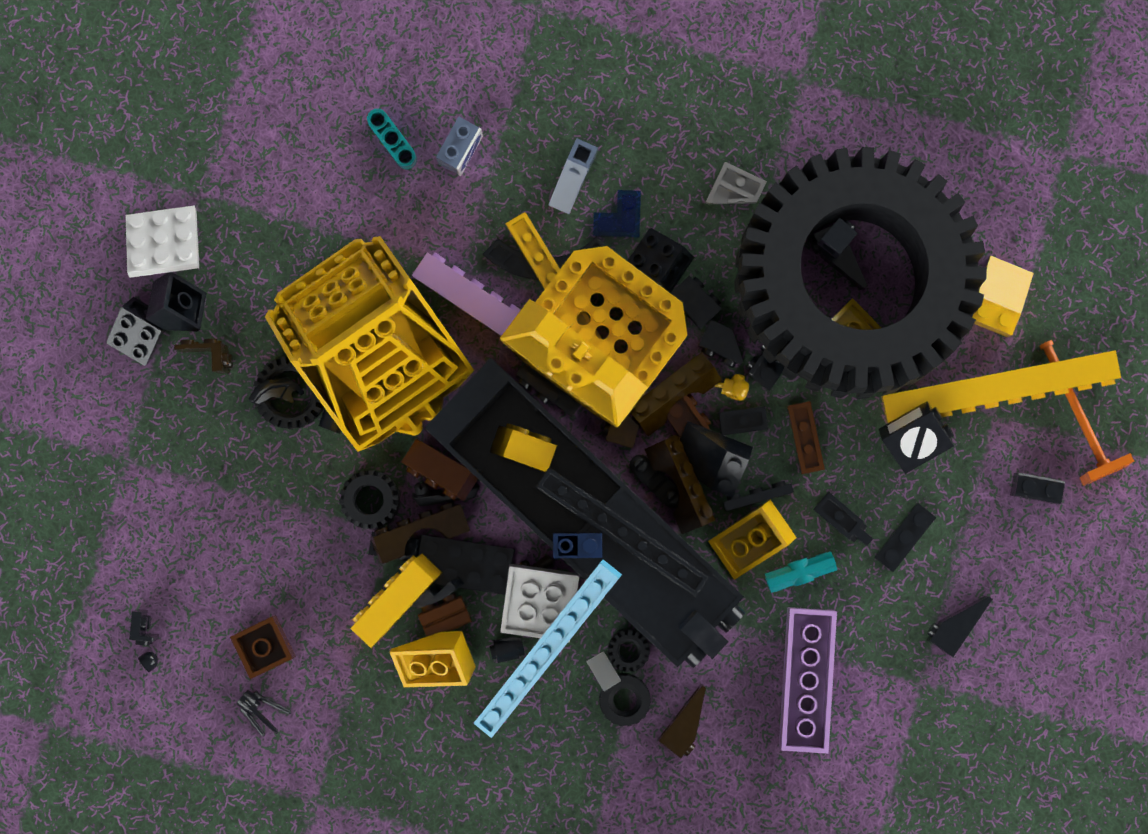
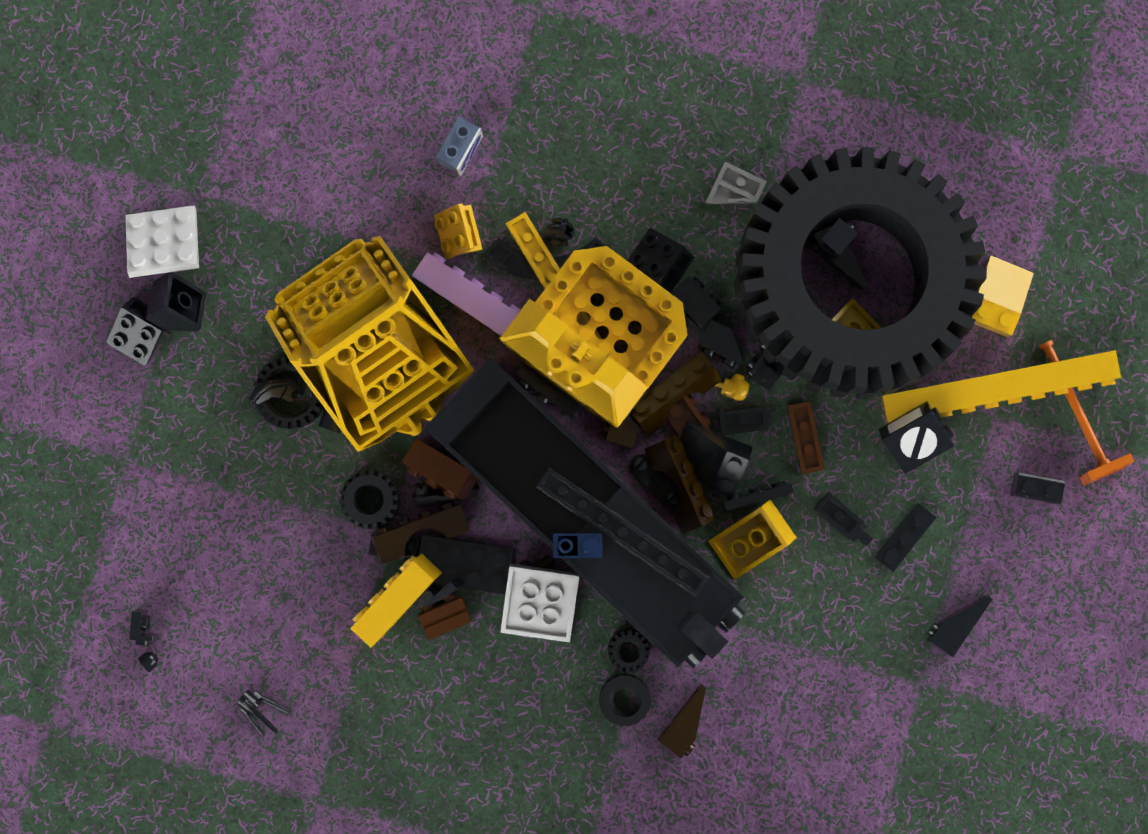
(220, 353): dark brown bracket -> none
(262, 647): reddish brown brick -> none
(386, 129): teal beam -> none
(434, 661): yellow slope -> none
(457, 231): none -> yellow bracket
(507, 649): black brick -> none
(523, 446): yellow brick -> none
(547, 648): medium azure plate -> none
(559, 232): none -> black gear
(573, 176): sand blue slope -> none
(603, 671): white sticker -> none
(624, 222): clear blue plate -> none
(800, 571): teal piece -> none
(807, 680): lavender brick -> none

